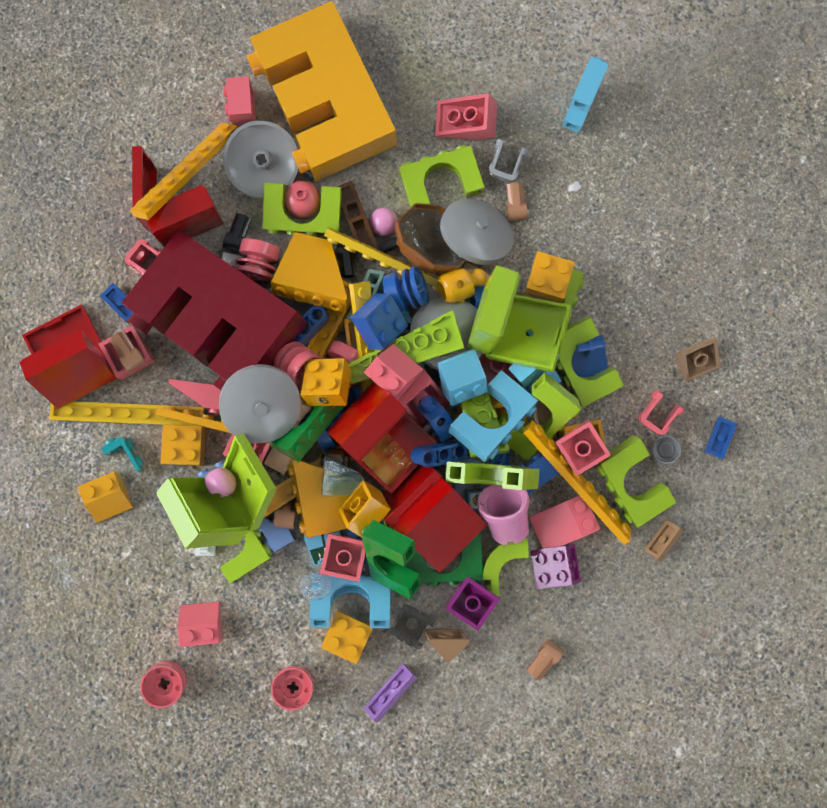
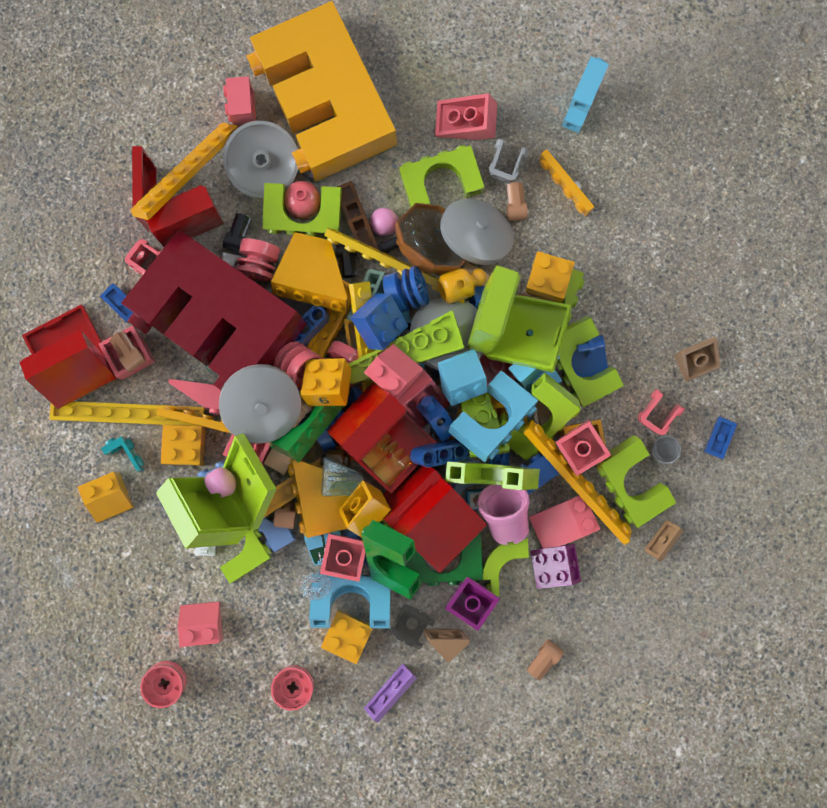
(569, 187): none -> light orange plate

